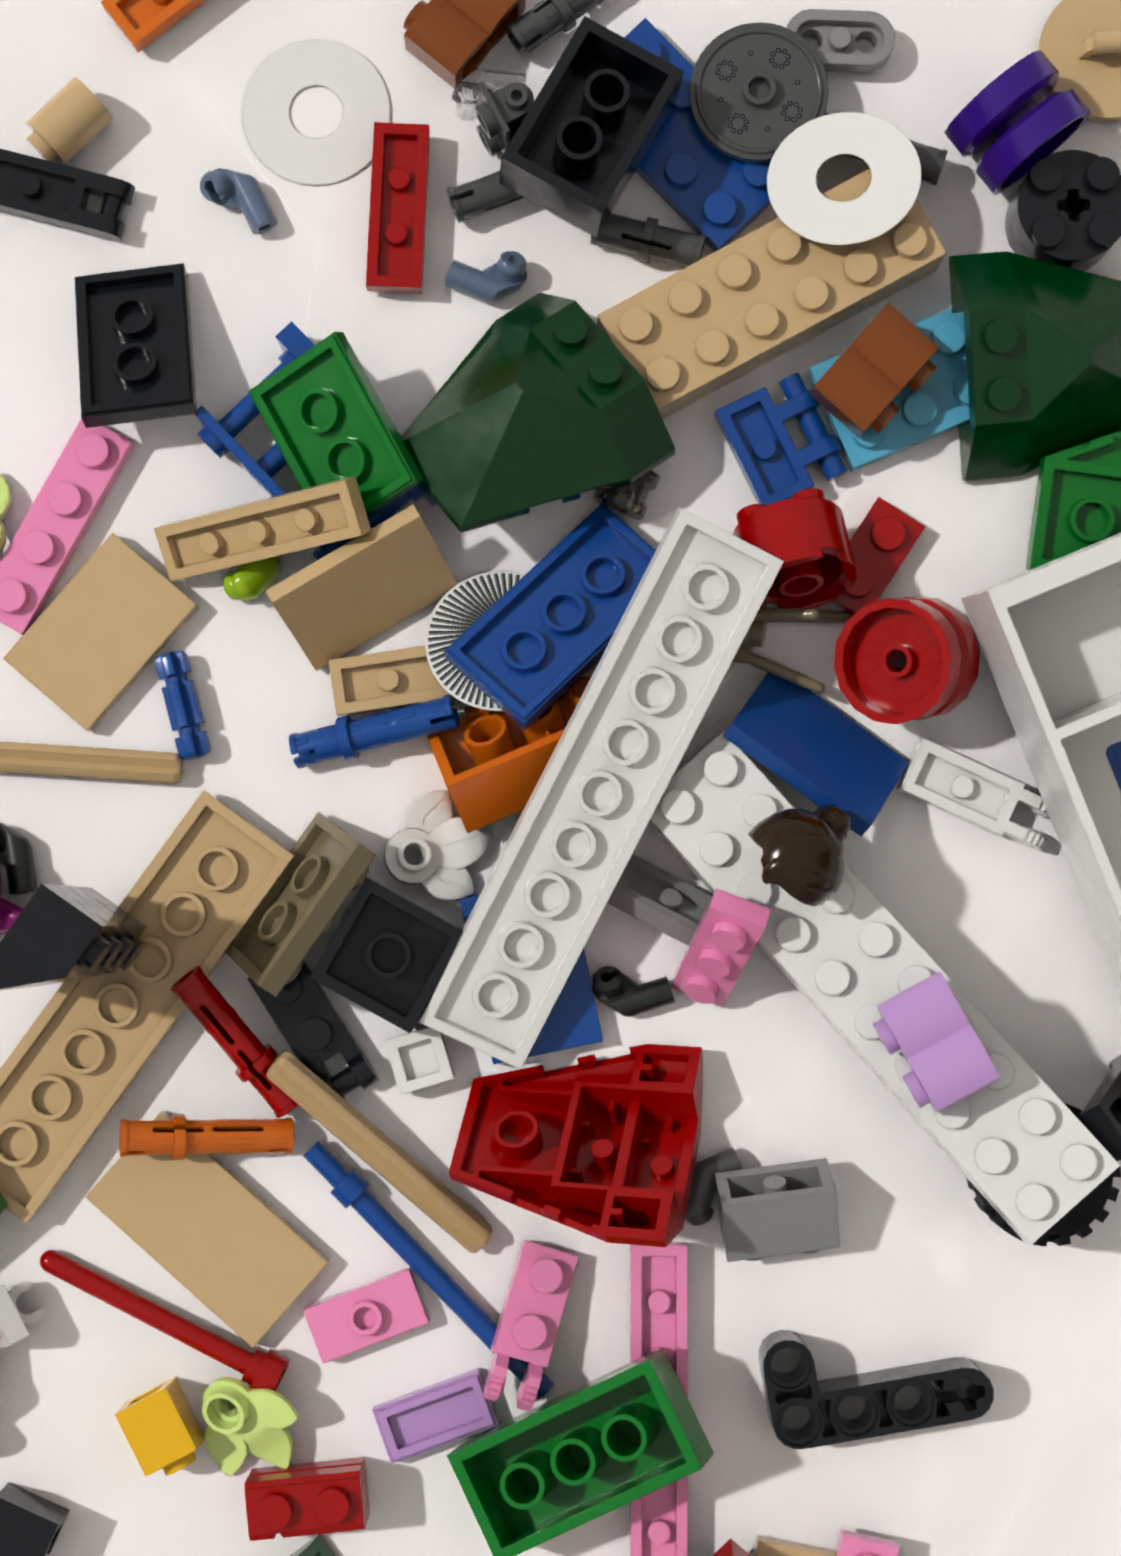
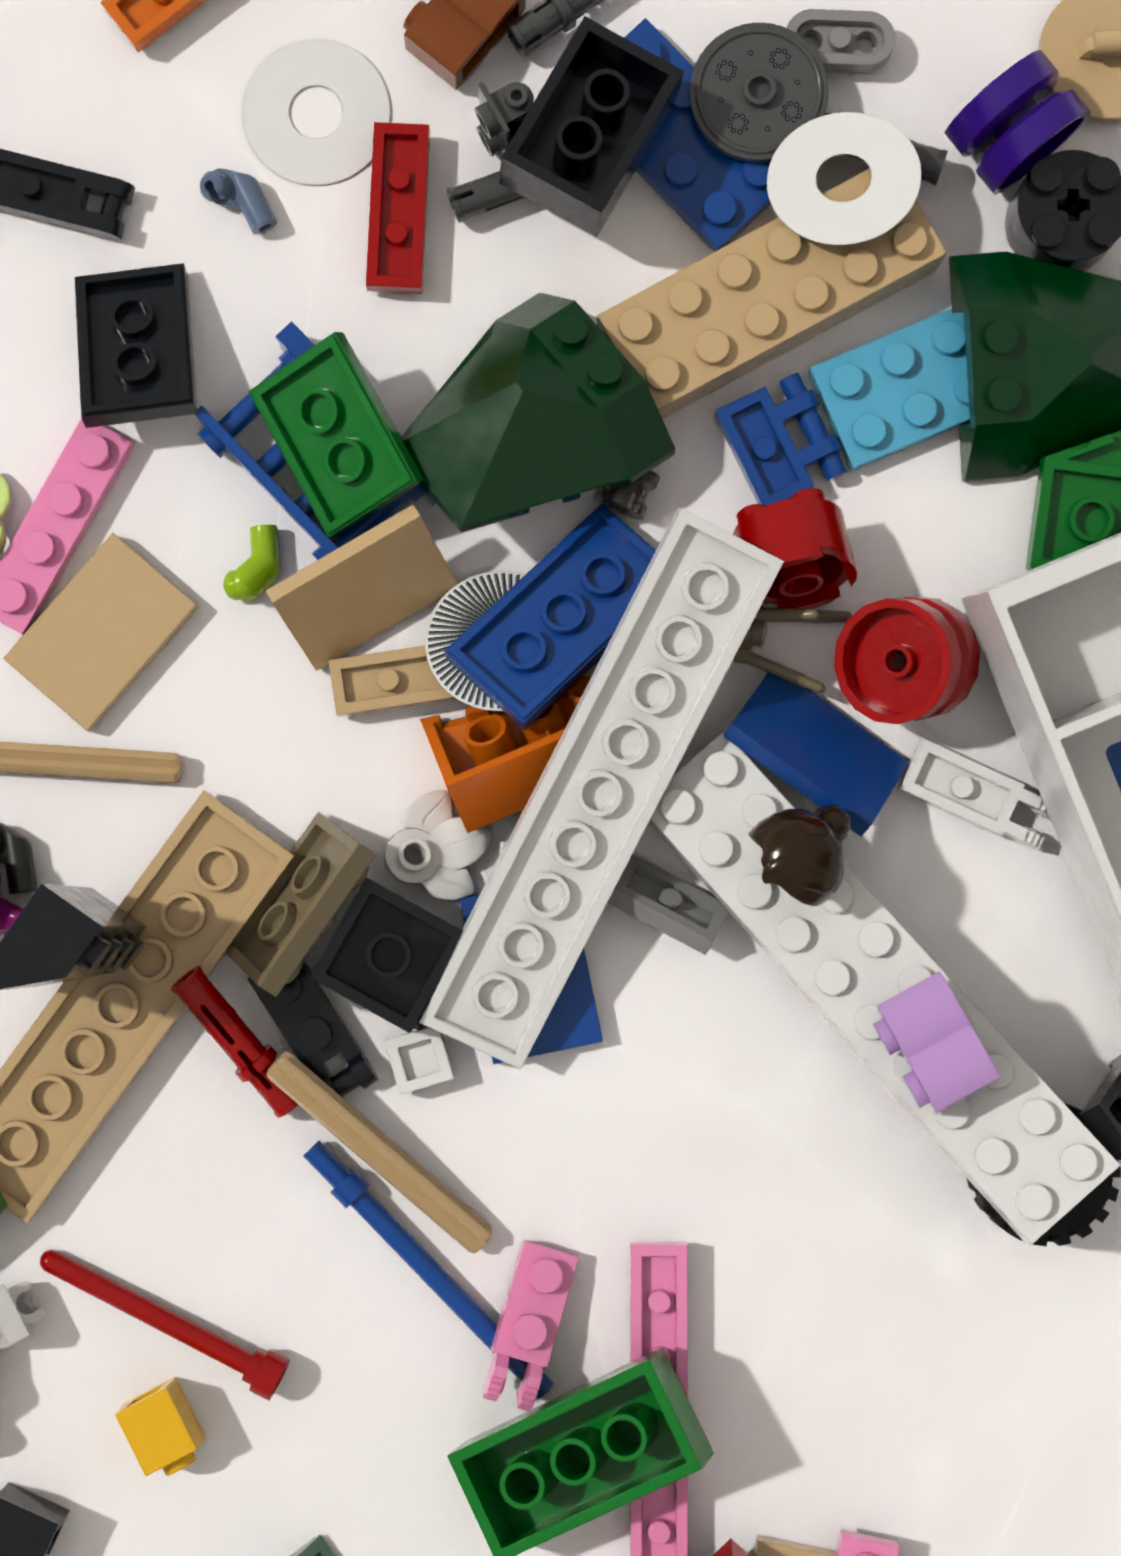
(67, 122): tan brick -> none
(183, 705): blue axle -> none
(193, 1137): orange pin -> none
(211, 1236): tan tile -> none
(251, 1426): yellowish green plate -> none
(263, 529): tan plate -> none
(307, 1499): red brick -> none
(366, 1315): bright pink plate -> none
(382, 729): blue pin -> none
(434, 1416): lavender tile -> none
(491, 283): sand blue arm -> none
(493, 77): clear arm -> none
(590, 1142): red wedge -> none
(626, 995): pearl dark grey arm -> none
(684, 248): dark grey pin -> none
(704, 1185): dark grey arm -> none
(720, 948): bright pink plate -> none
(777, 1210): light grey brick -> none
(875, 371): dark orange brick -> none
(877, 1388): black beam -> none
(878, 552): red plate -> none

